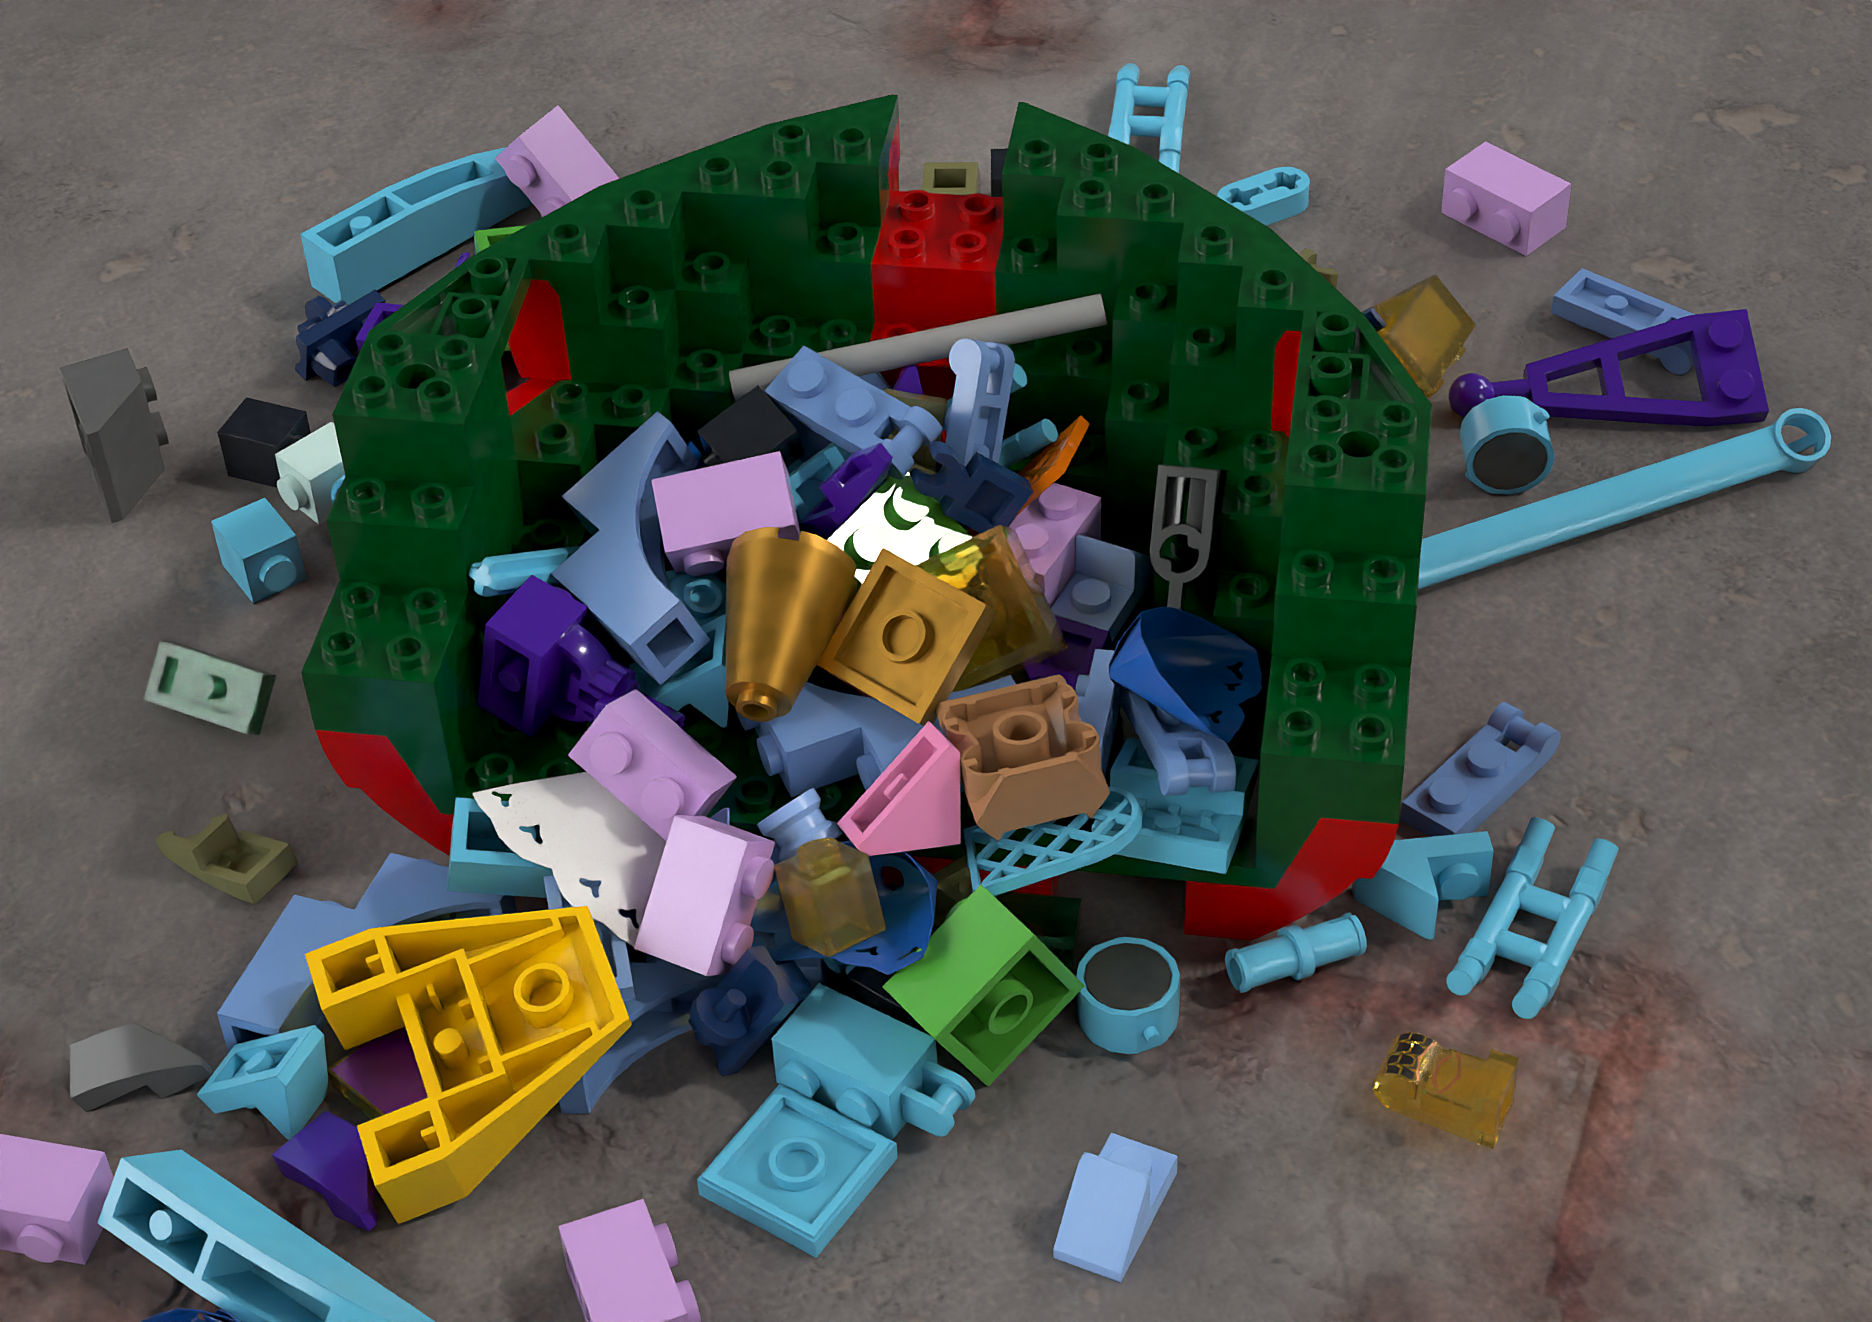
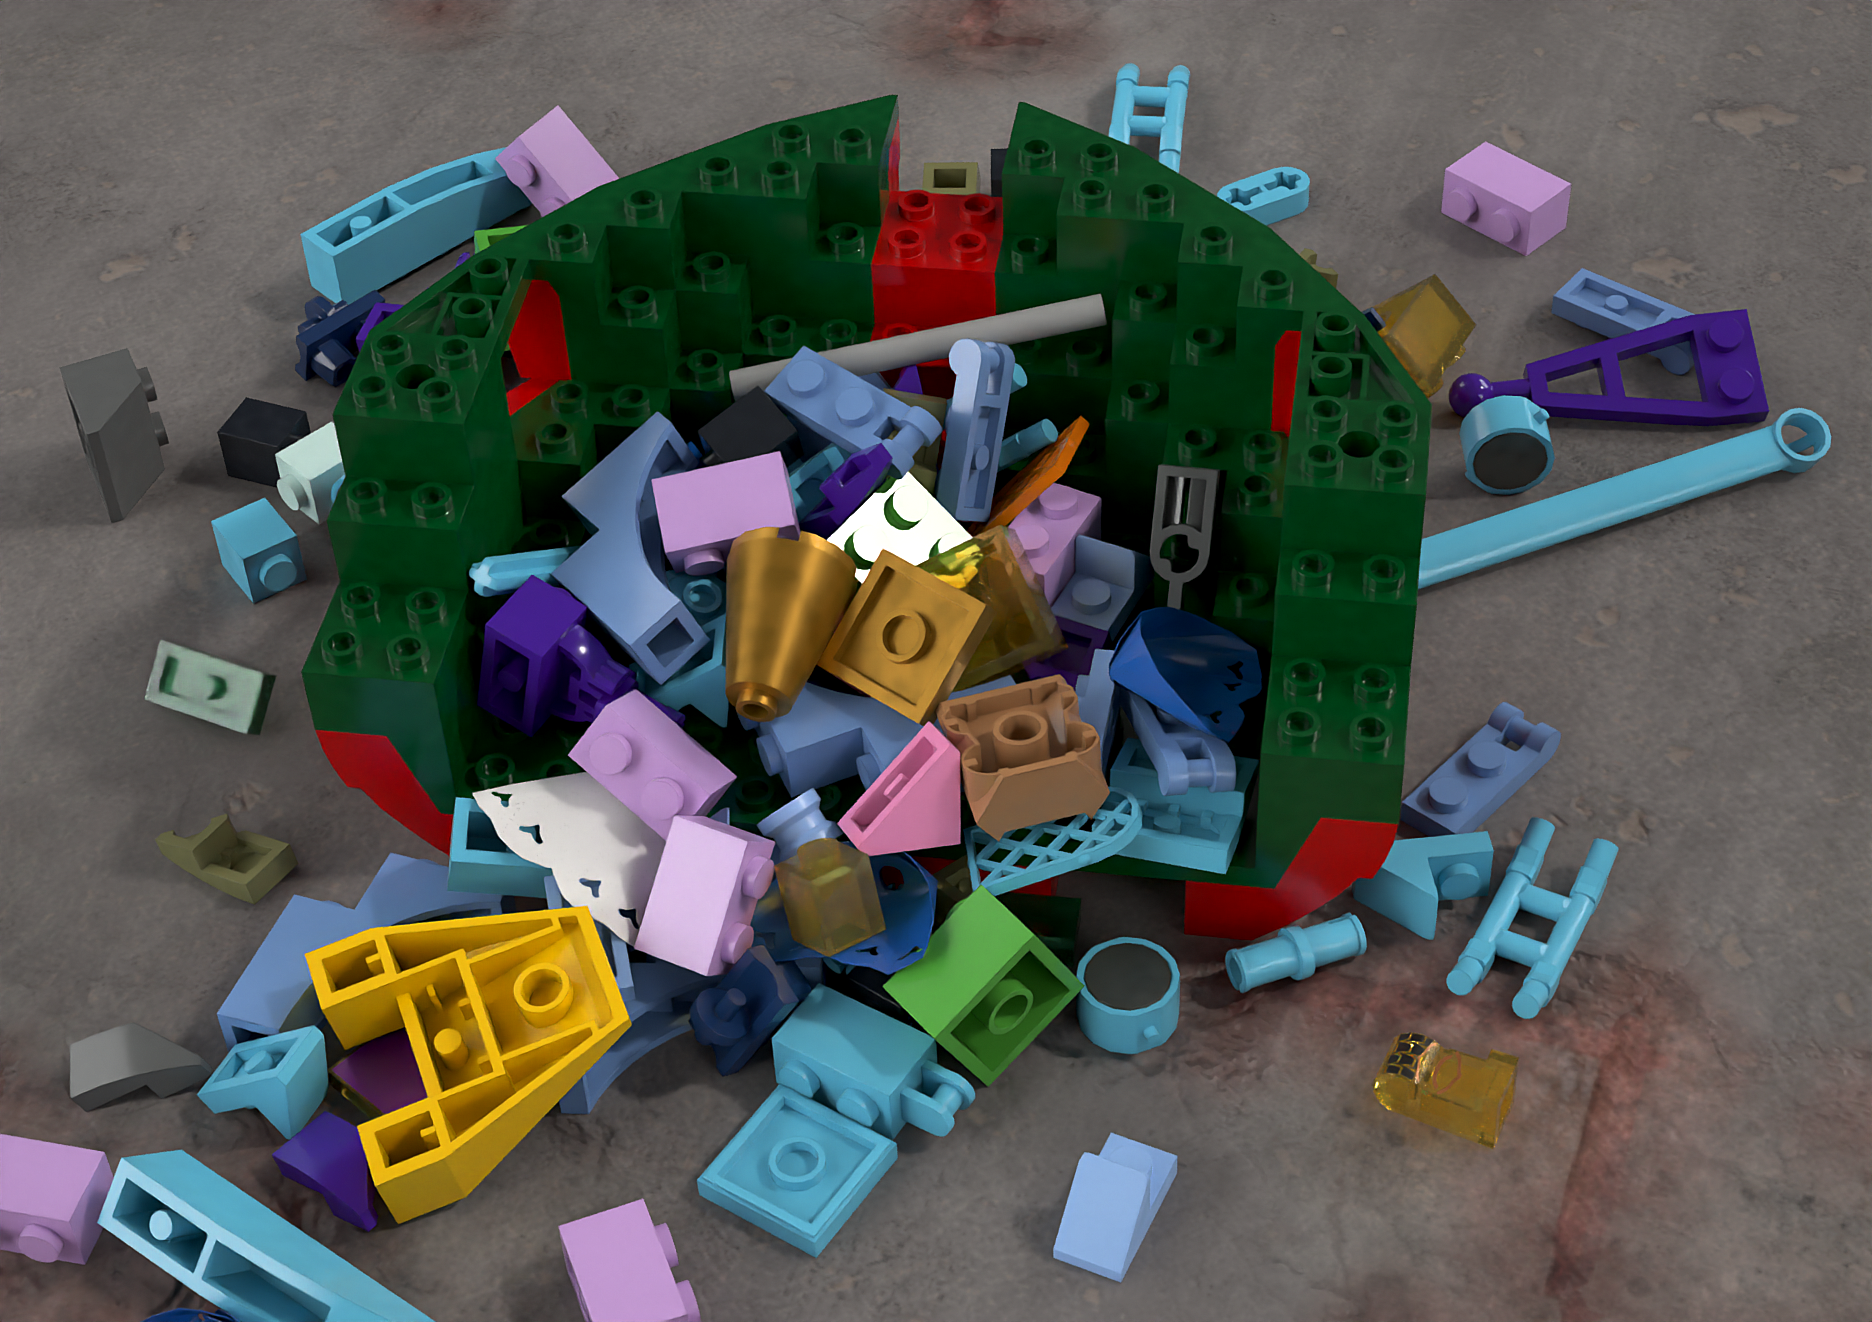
(974, 494): dark blue plate -> none

